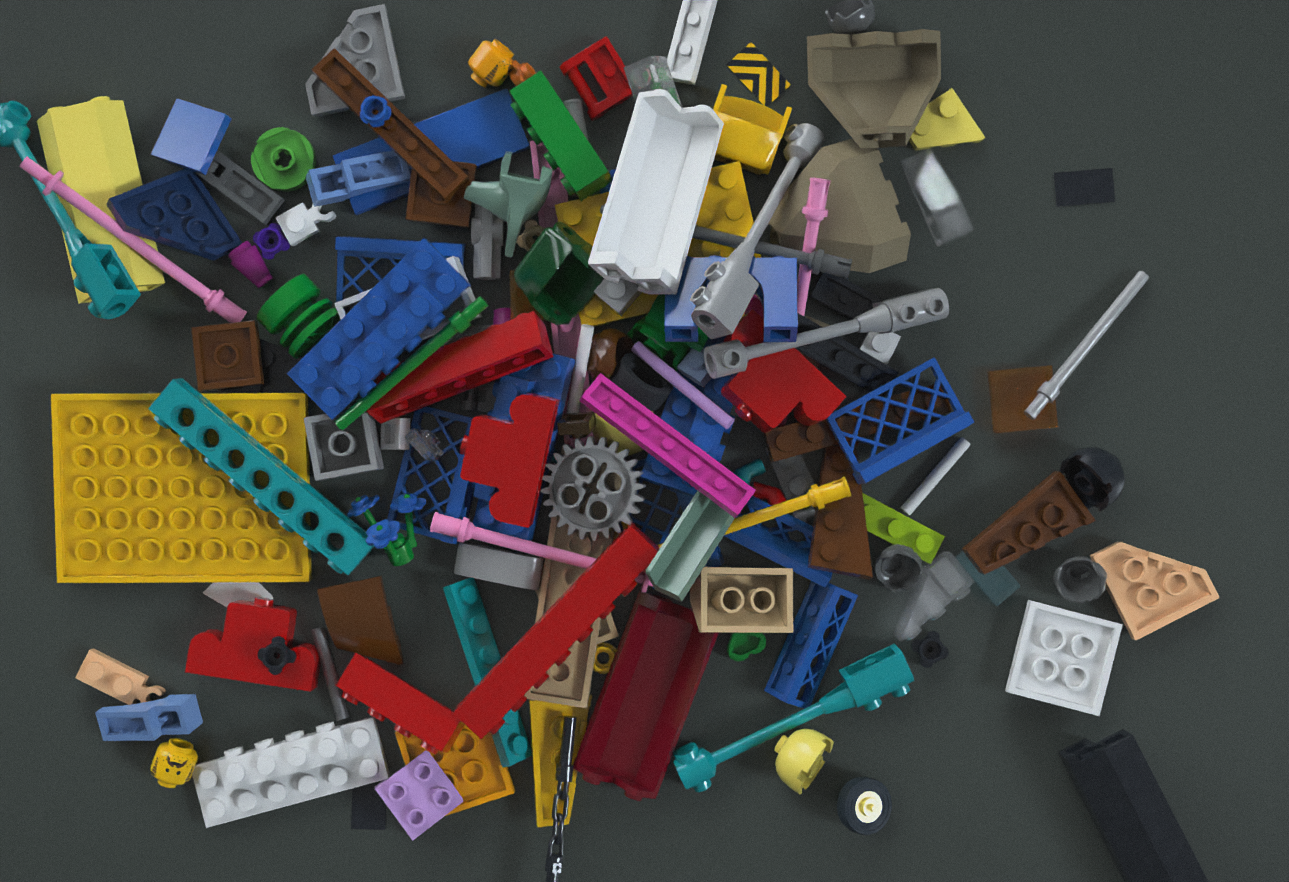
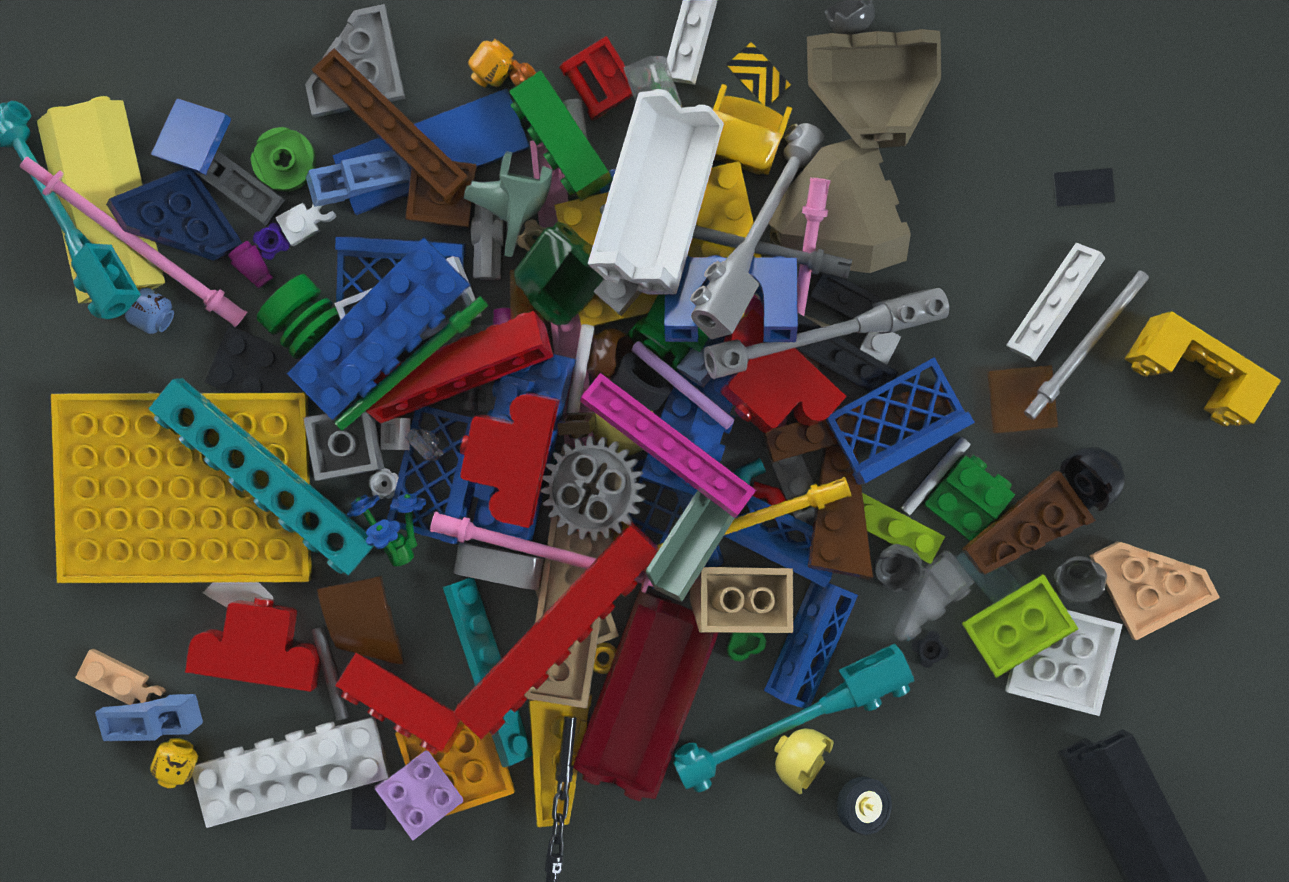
(150, 312): none -> medium blue head
(227, 355): reddish brown plate -> none
(274, 664): black plate -> none
(375, 103): blue plate -> none
(376, 480): none -> white plate
(937, 198): clear slope -> none
(945, 124): light yellow wing -> none
(969, 497): none -> green plate
(1020, 625): none -> lime tile
(1055, 301): none -> white plate
(1244, 384): none -> yellow plate

